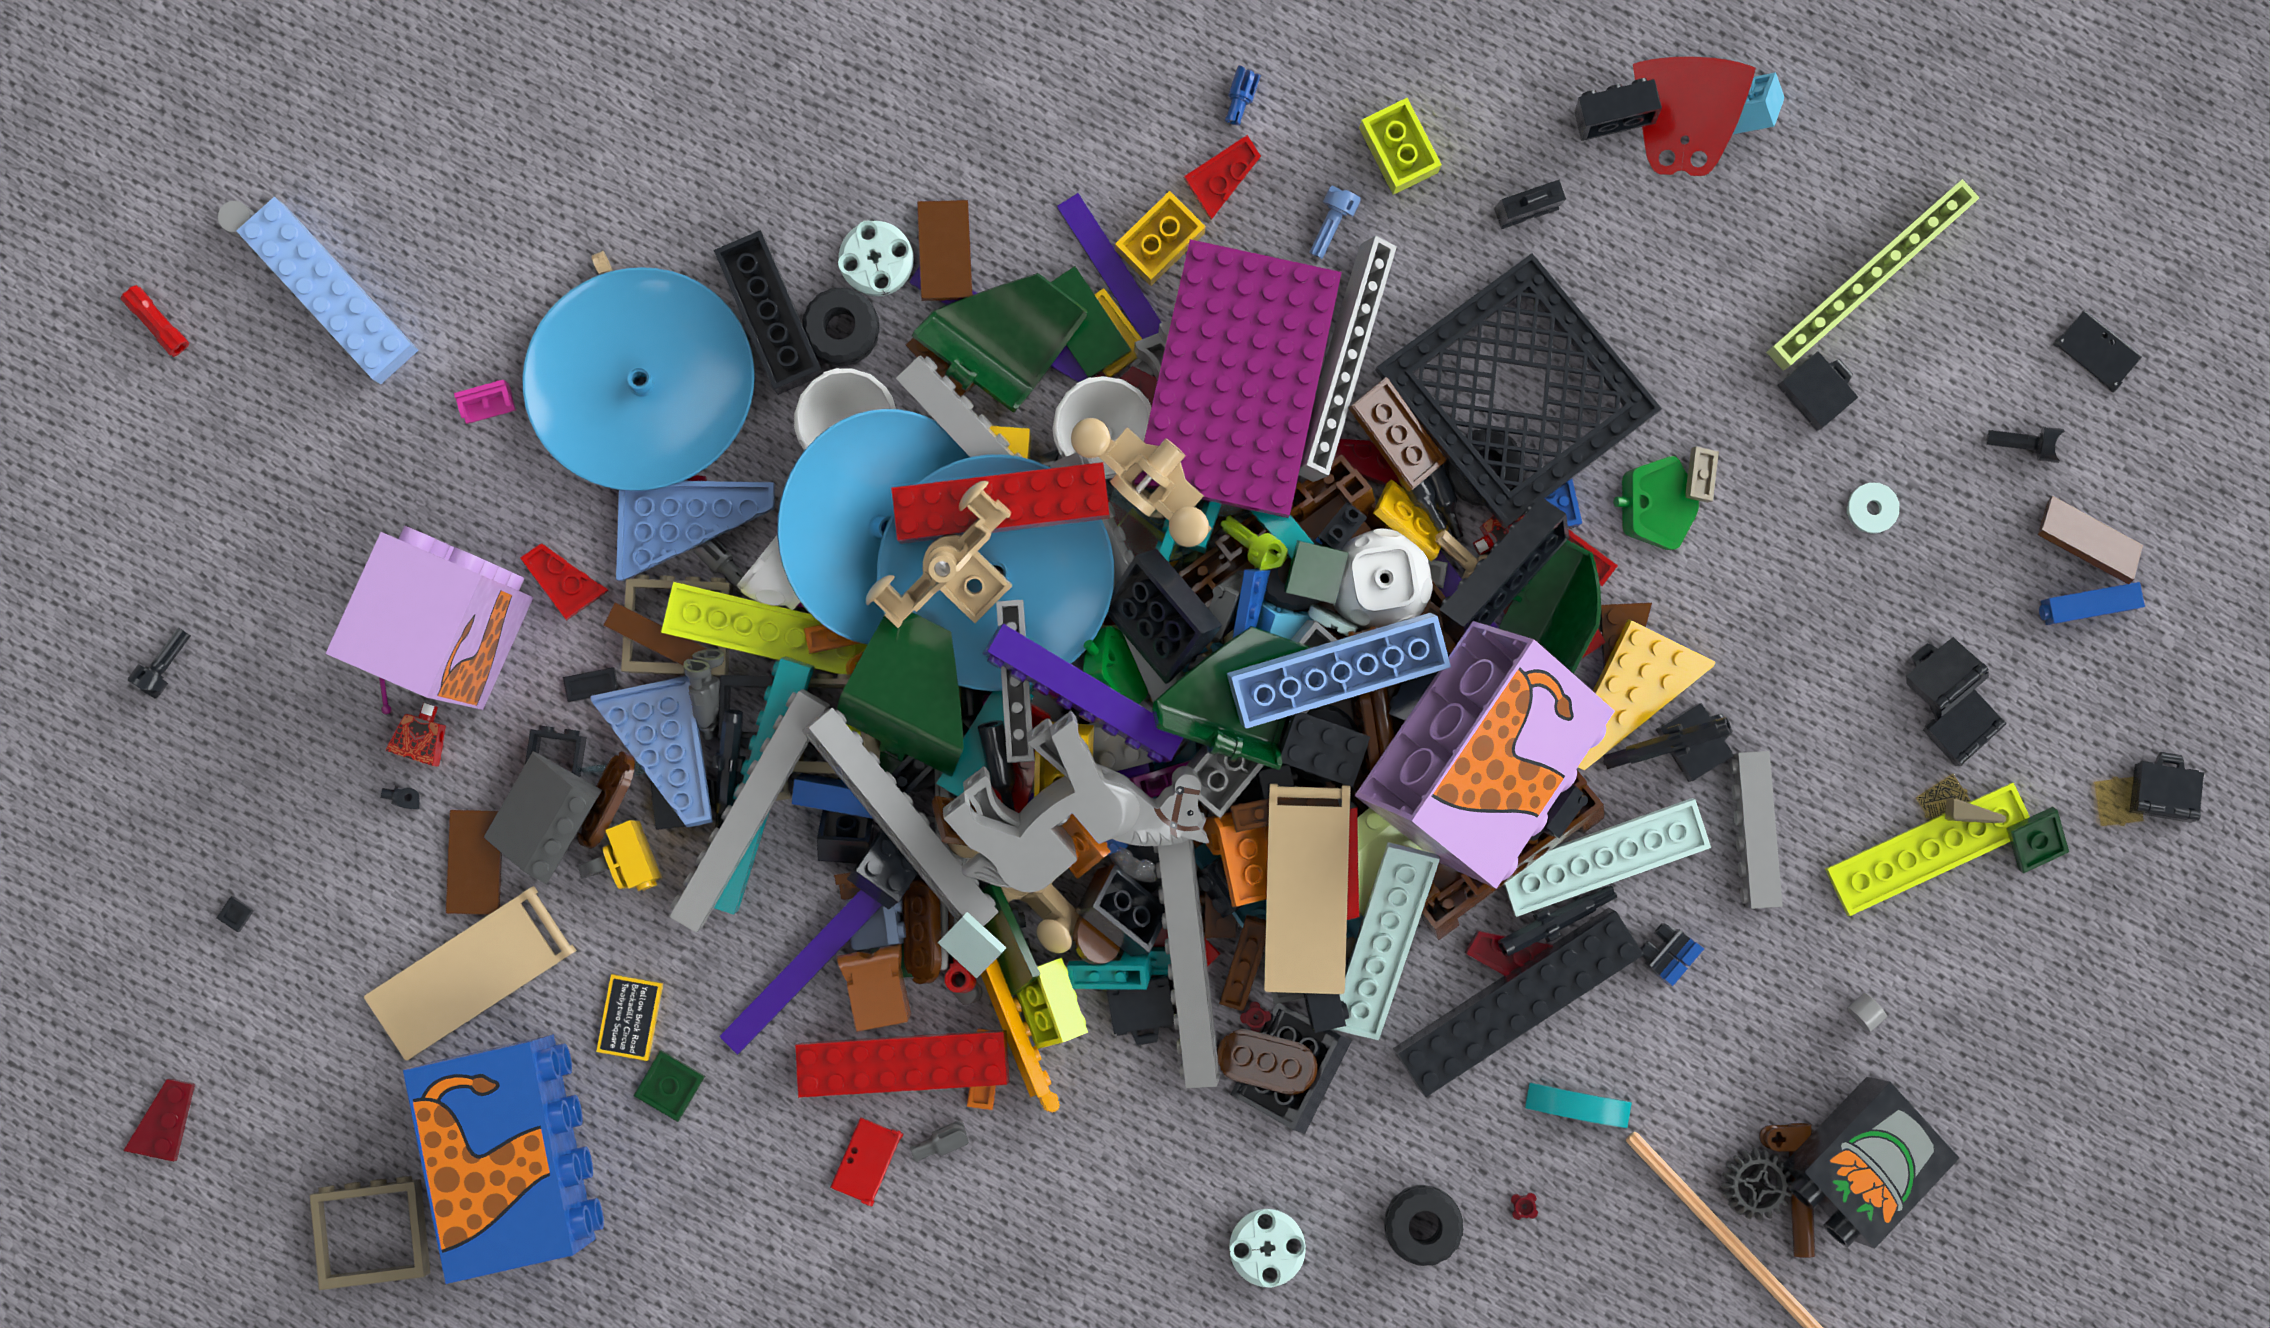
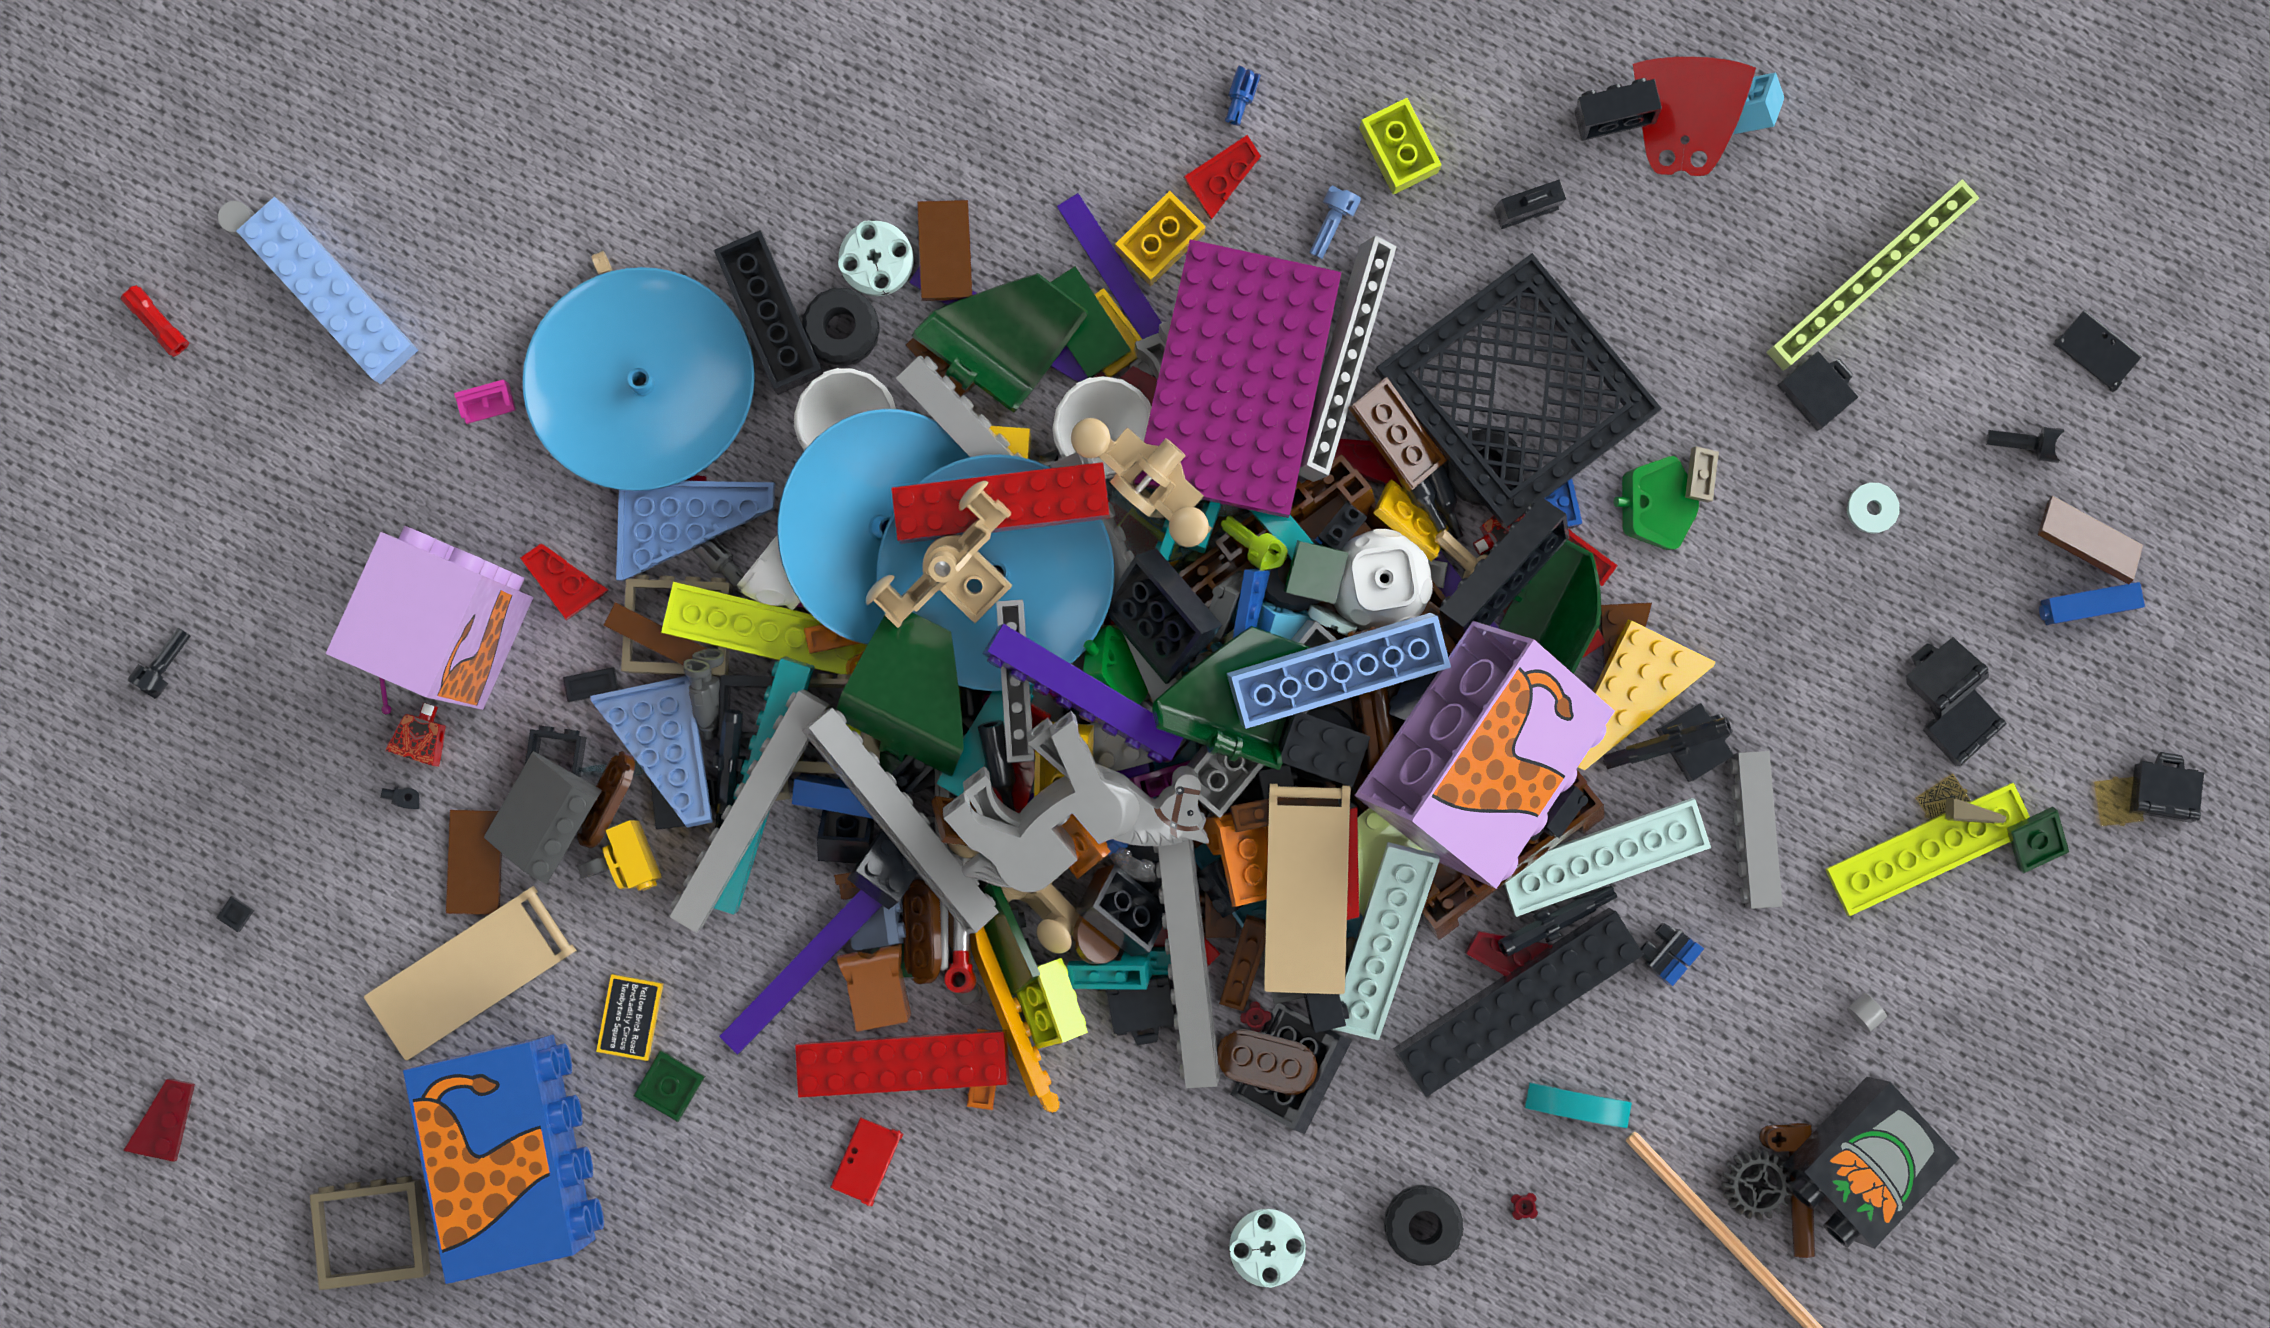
(942, 1141): dark grey arm -> none
(971, 945): light aqua tile -> none

